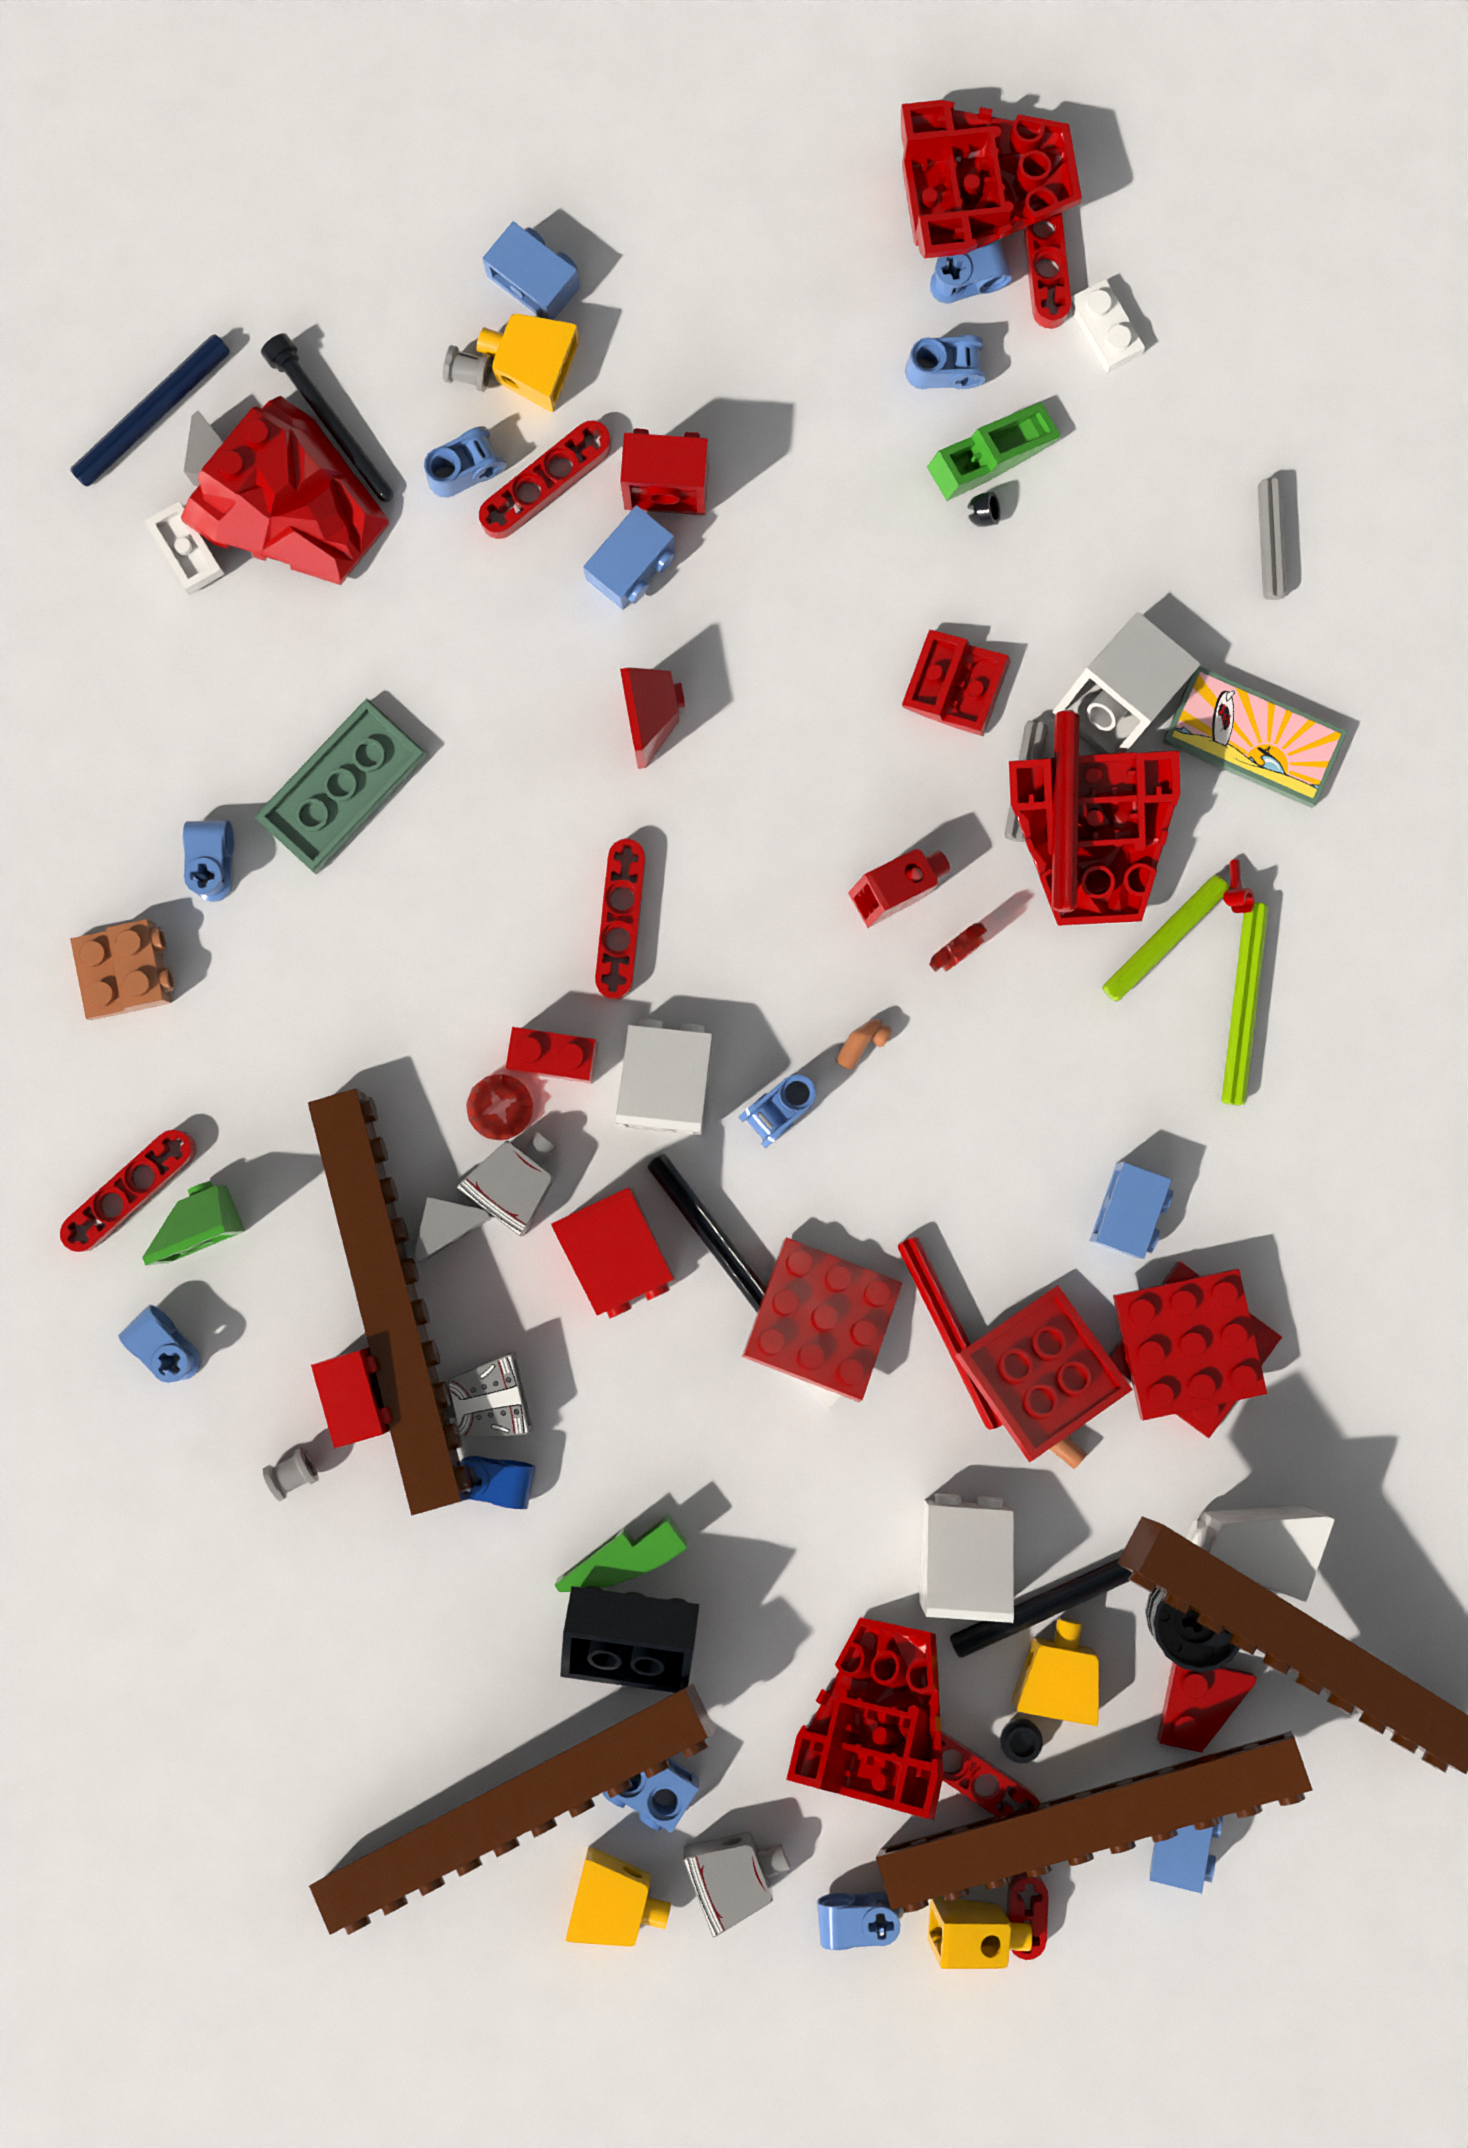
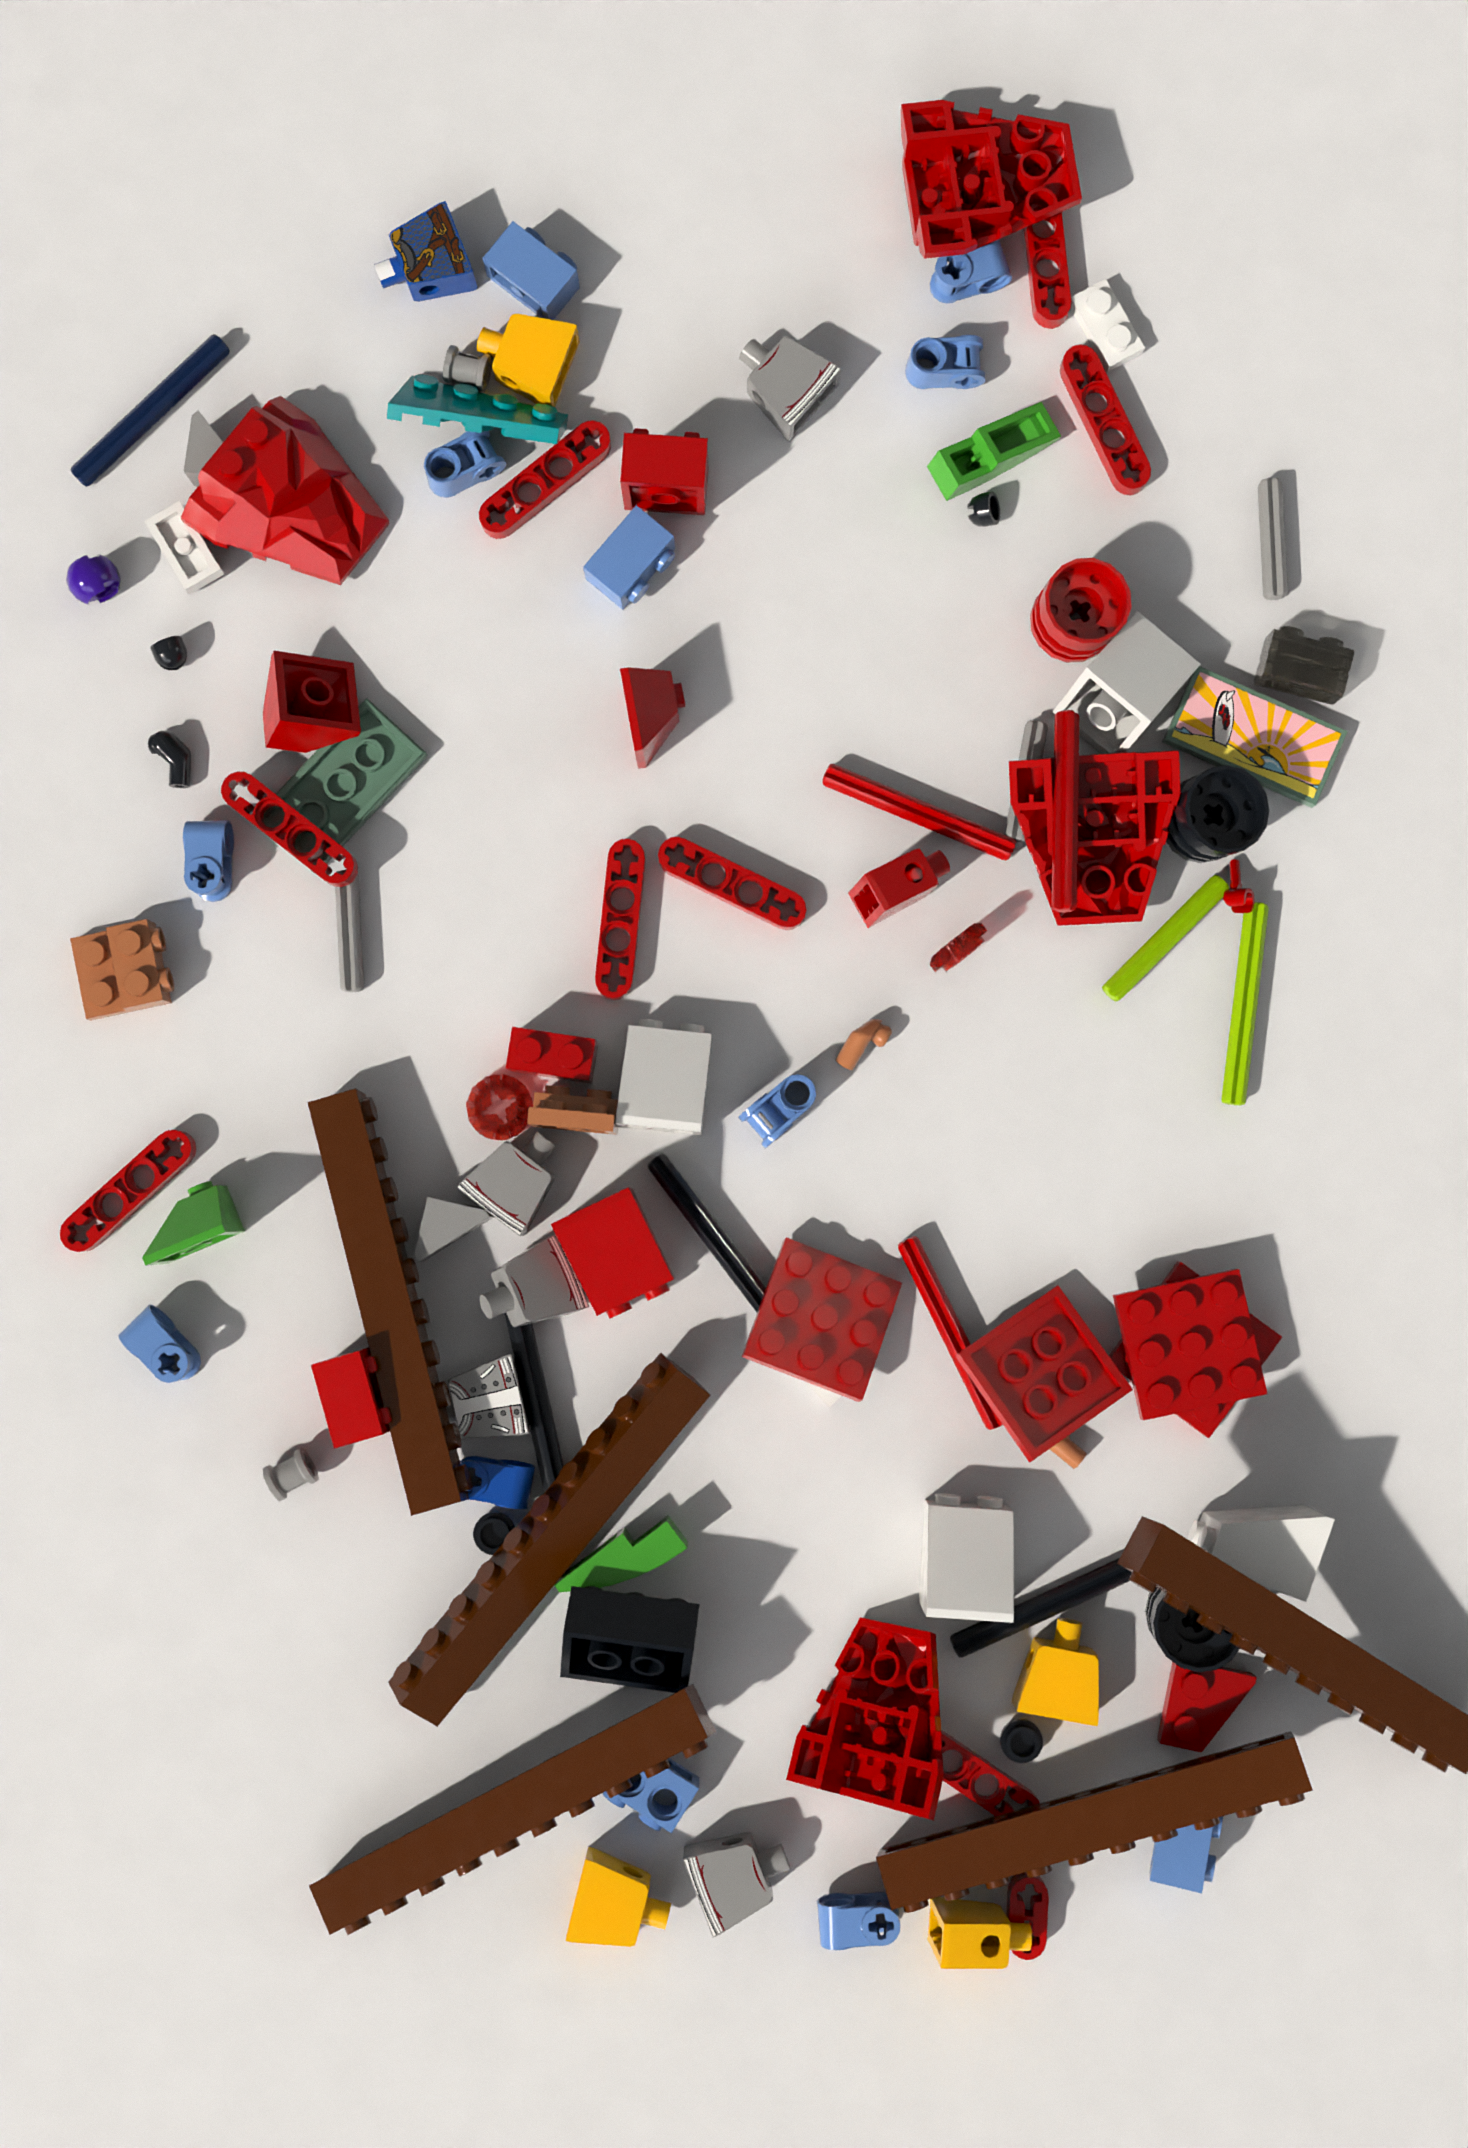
(93, 579): none -> dark purple piece
(170, 652): none -> black hinge
(176, 754): none -> black arm
(281, 354): black piece -> none
(289, 829): none -> red beam
(309, 702): none -> red slope
(349, 936): none -> light grey axle
(428, 257): none -> torso
(476, 411): none -> teal wing
(491, 1531): none -> black plate
(535, 1286): none -> light grey torso
(536, 1402): none -> black axle
(547, 1540): none -> reddish brown brick
(574, 1113): none -> nougat plate
(729, 889): none -> red beam
(788, 382): none -> light grey torso
(919, 812): none -> red axle
(956, 682): red slope -> none
(1092, 591): none -> red wheel
(1110, 418): none -> red beam
(1132, 1210): medium blue brick -> none
(1235, 810): none -> black wheel
(1304, 665): none -> clear smoke brick

